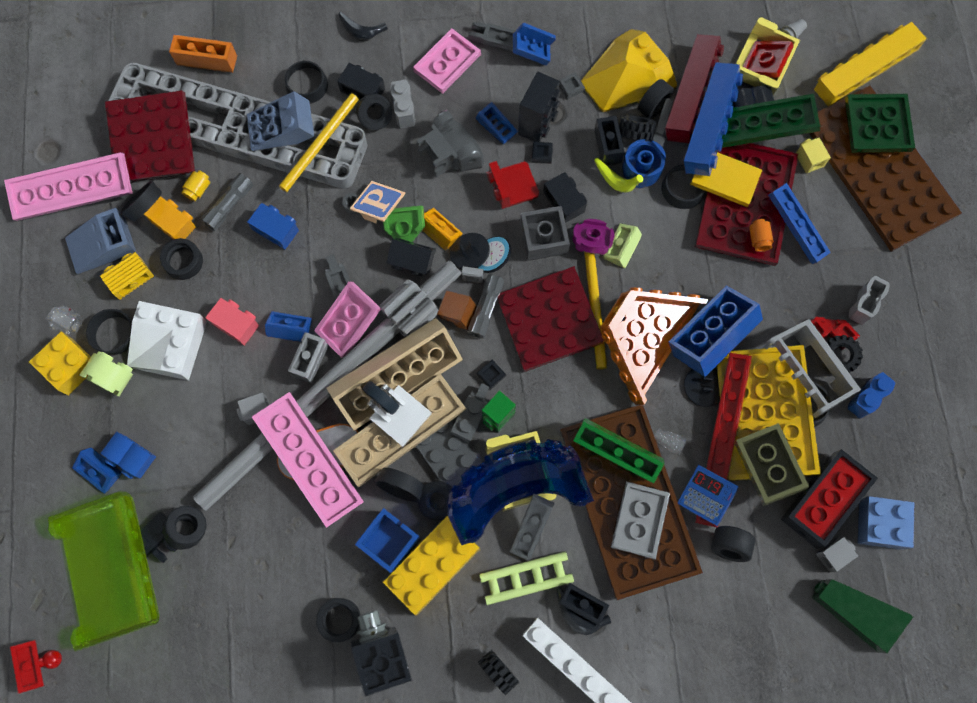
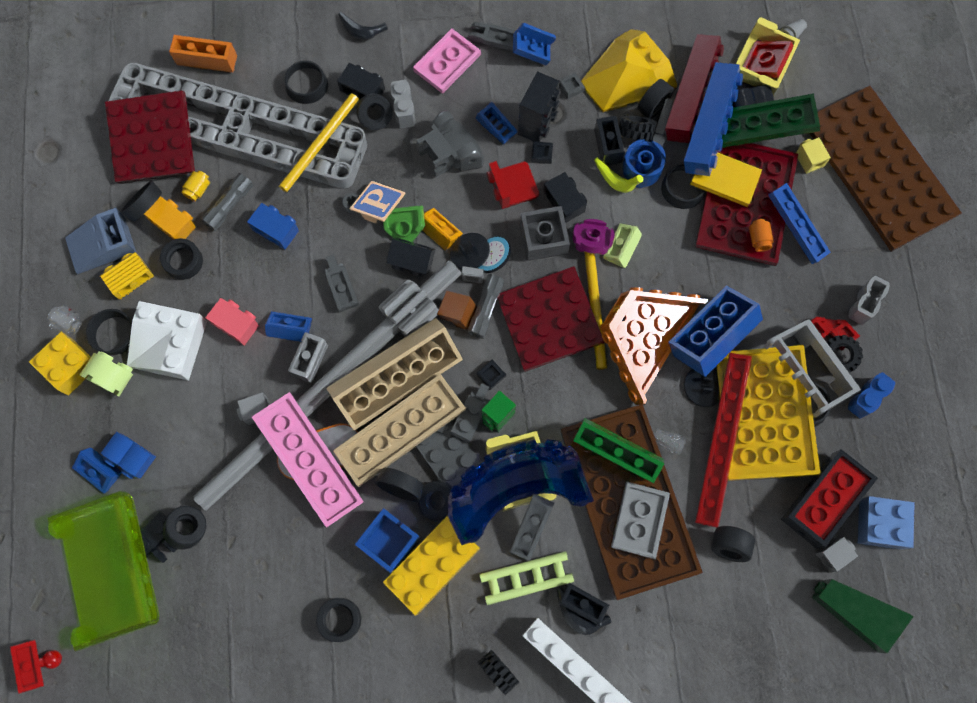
(68, 186): bright pink plate -> none
(280, 123): sand blue slope -> none
(347, 319): bright pink plate -> none
(379, 655): black piece -> none
(396, 411): white plate -> none
(708, 495): tile -> none
(771, 464): olive brick -> none
(869, 64): yellow brick -> none
(879, 123): dark green plate -> none

